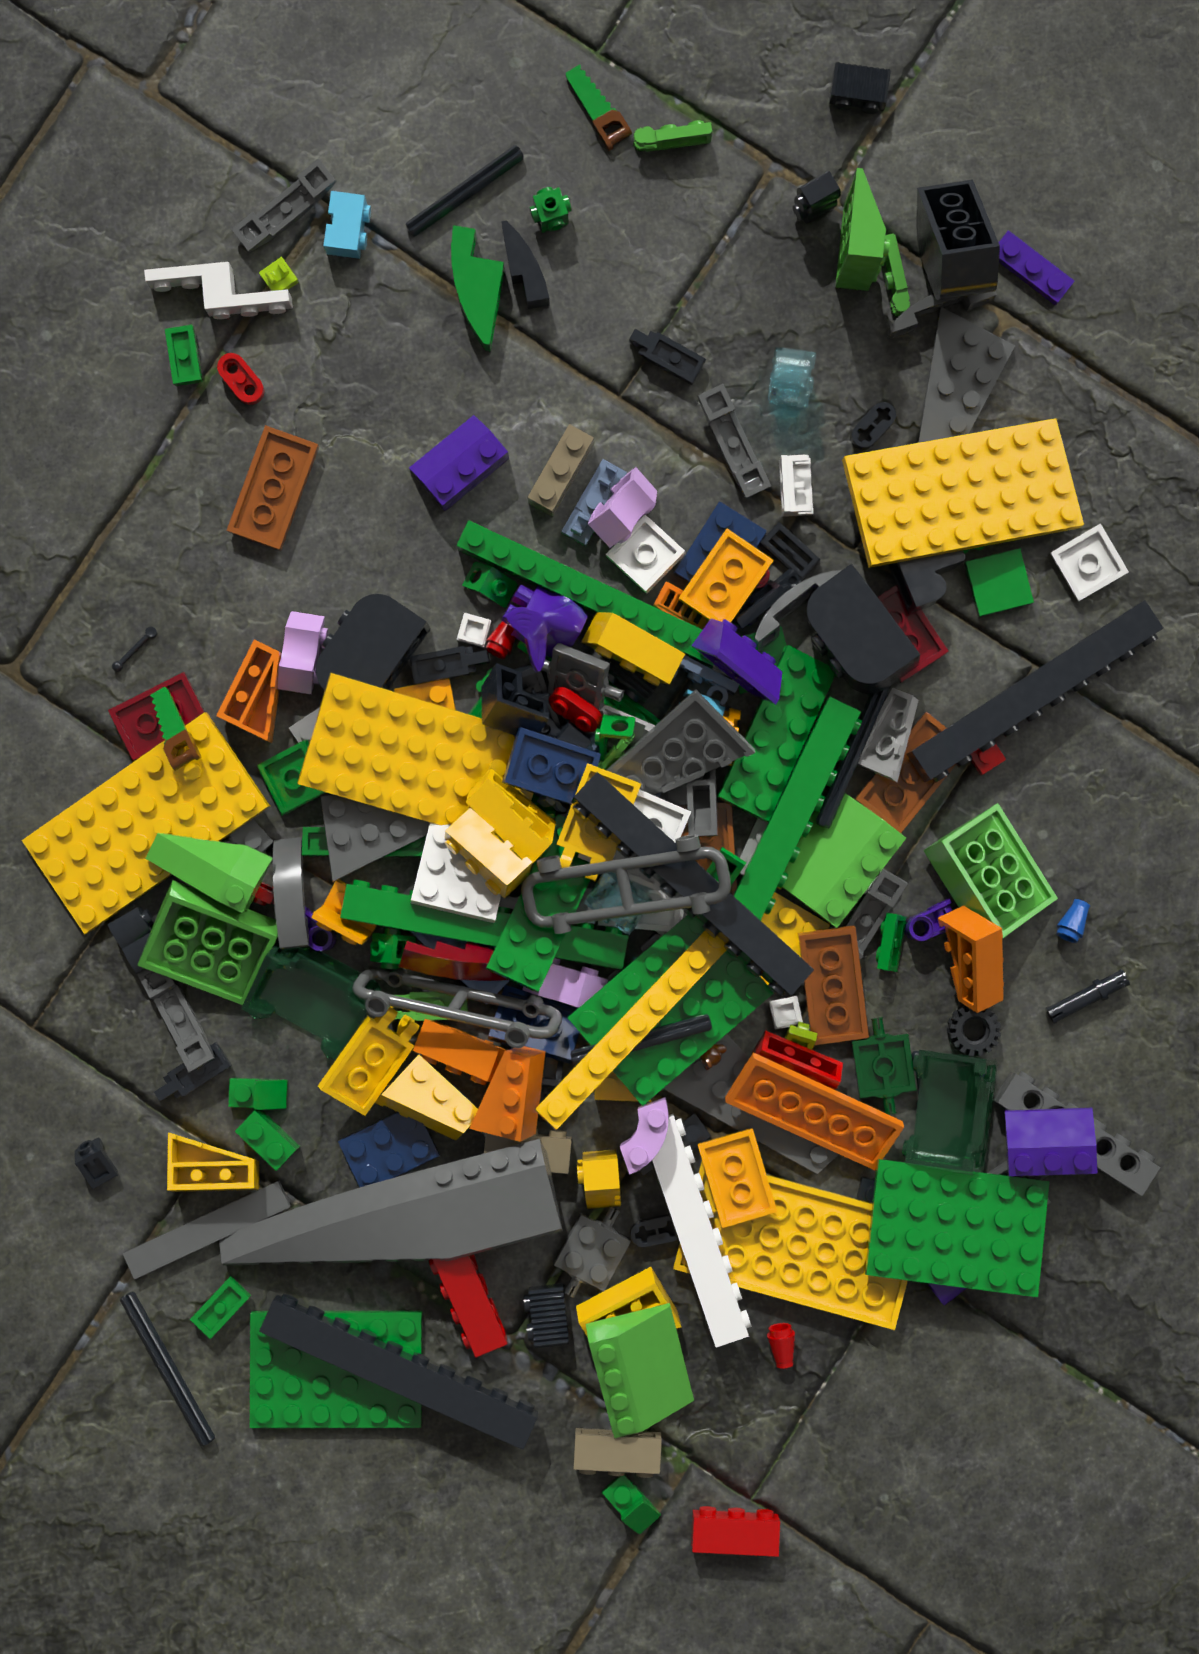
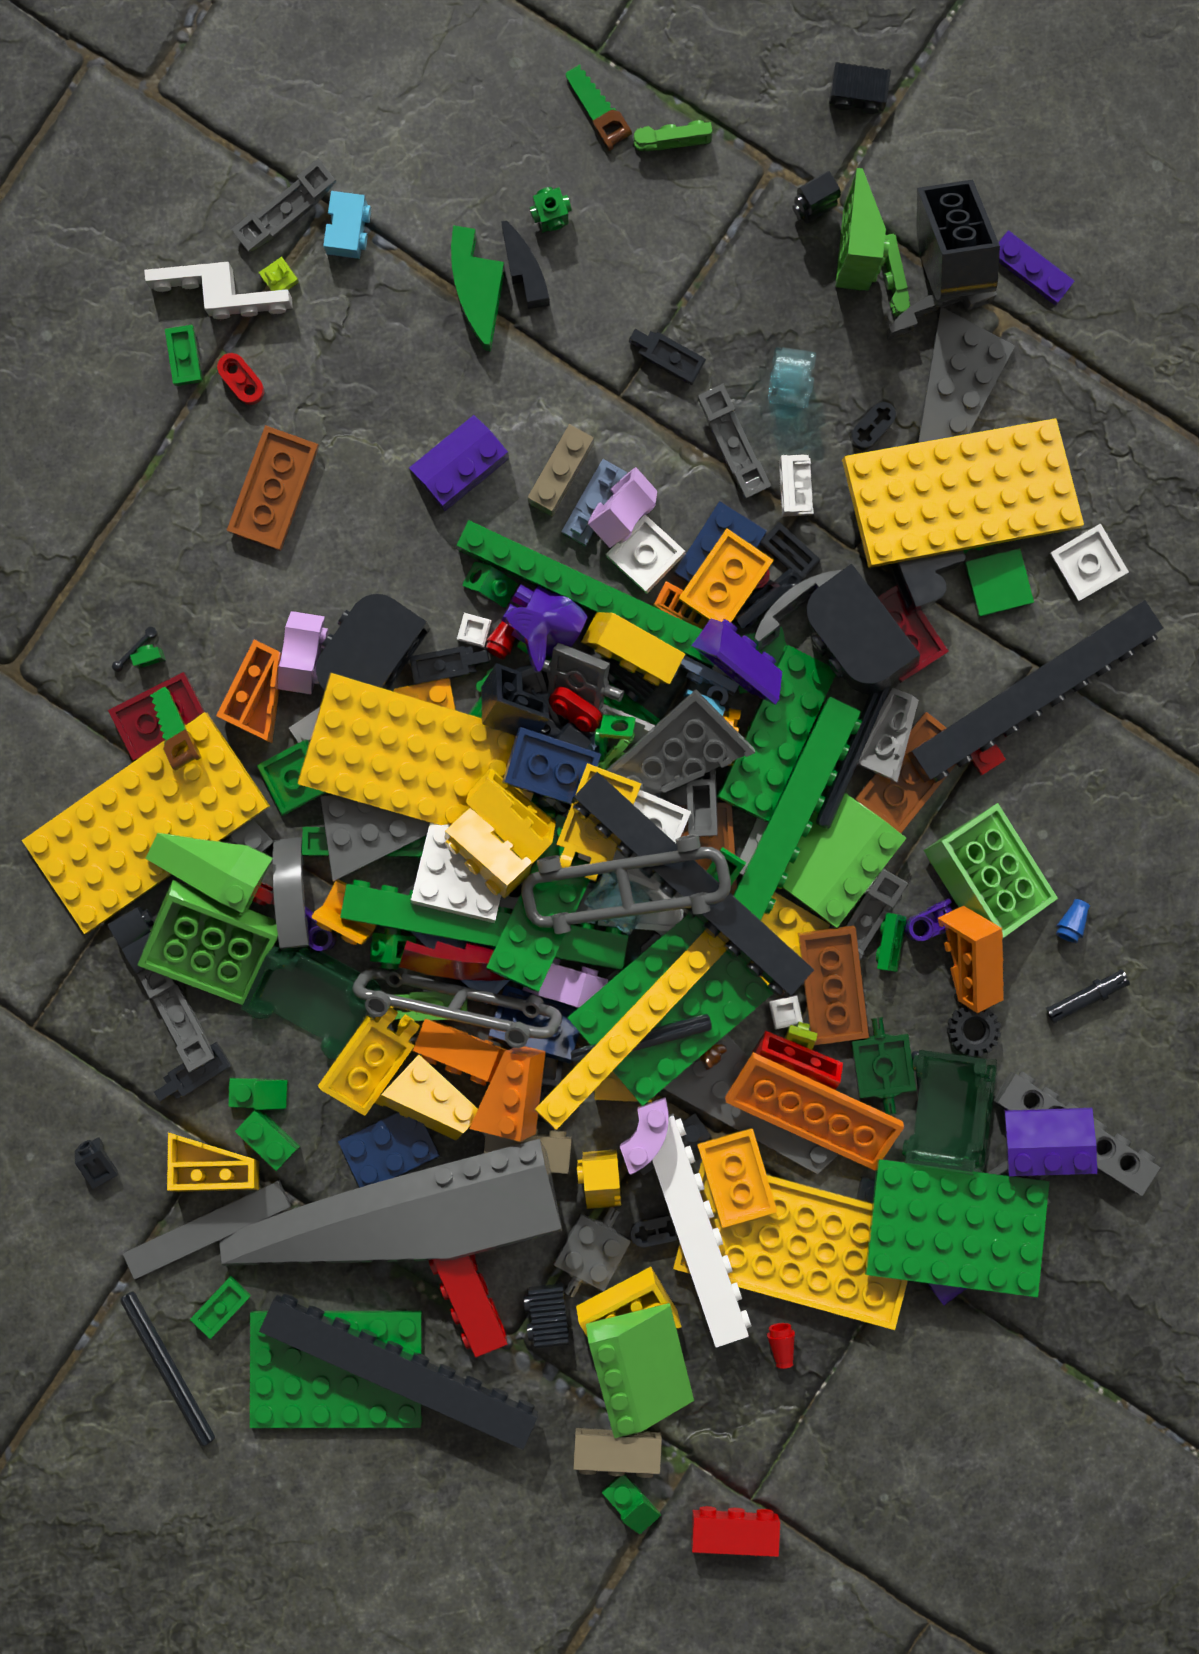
(147, 656): none -> green plate
(464, 190): black axle -> none

